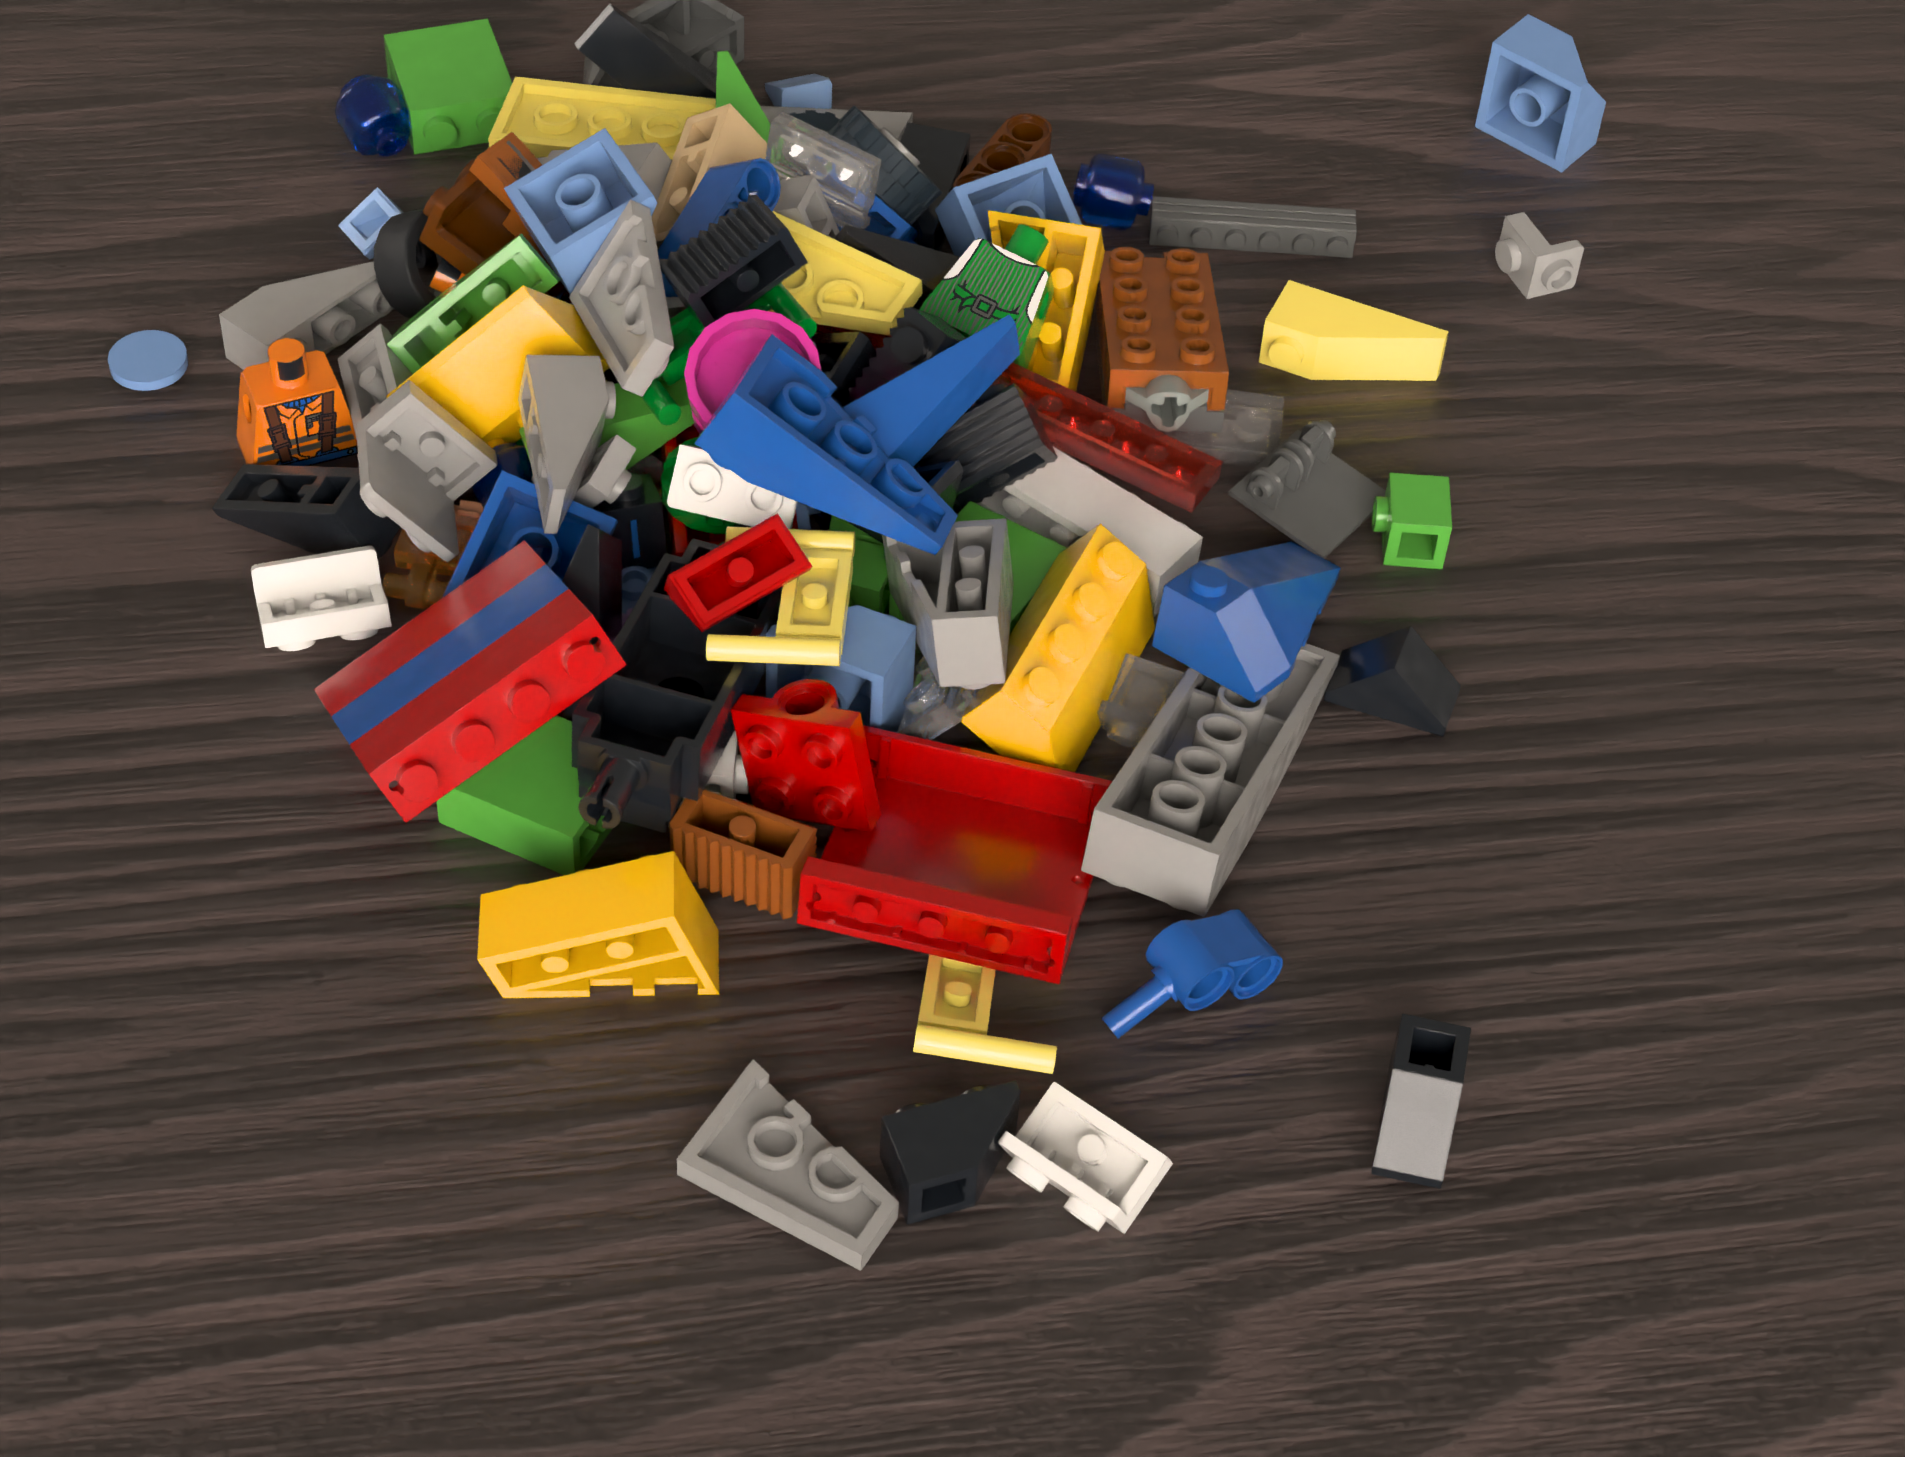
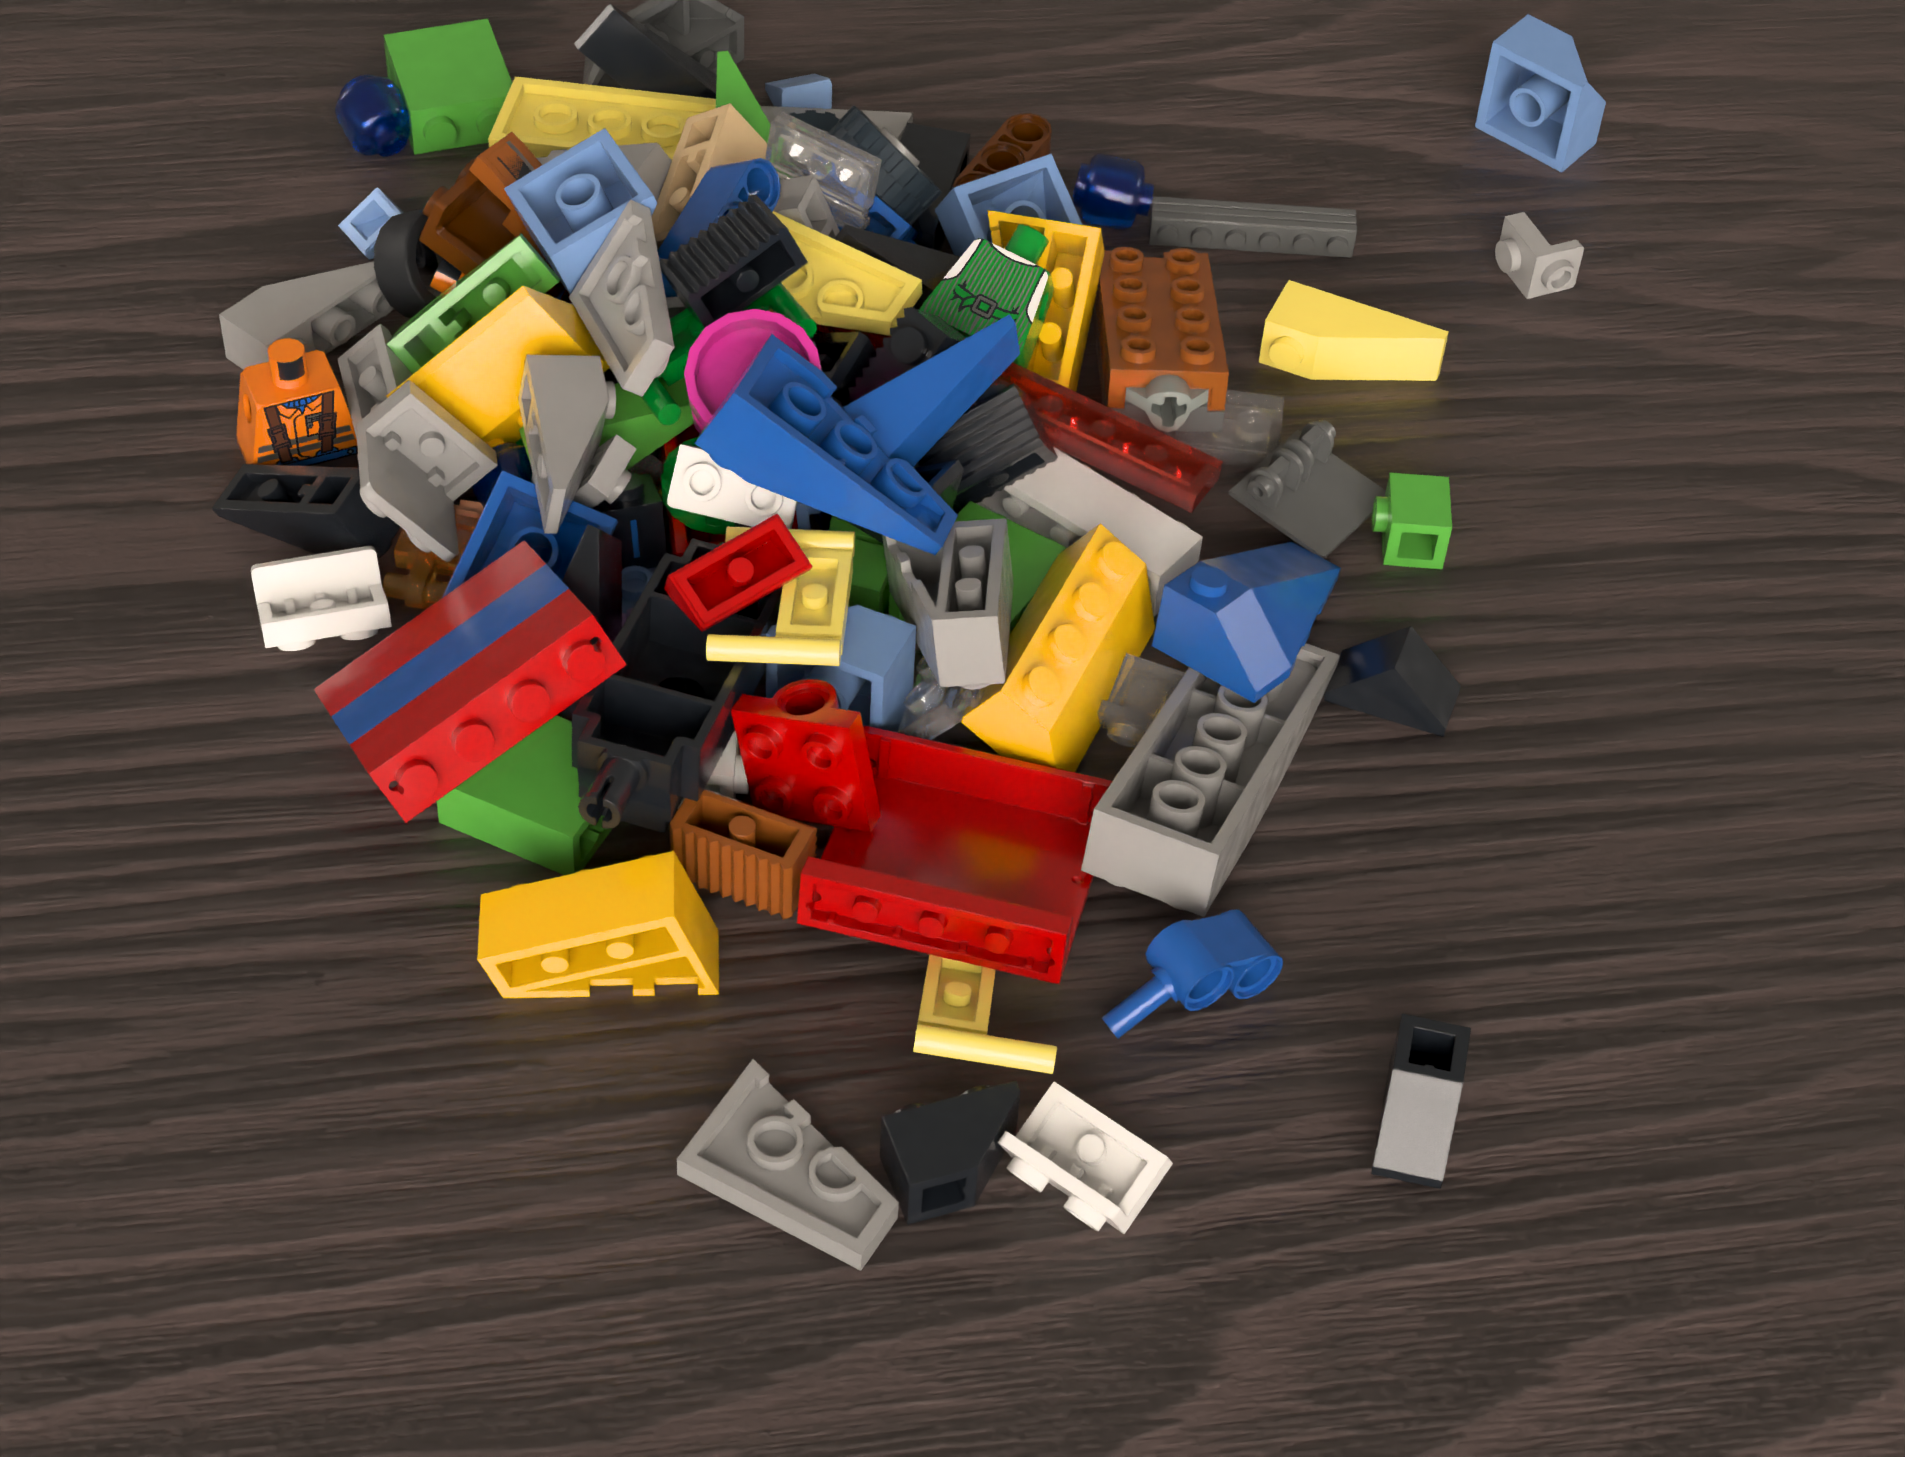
(148, 360): medium blue piece -> none

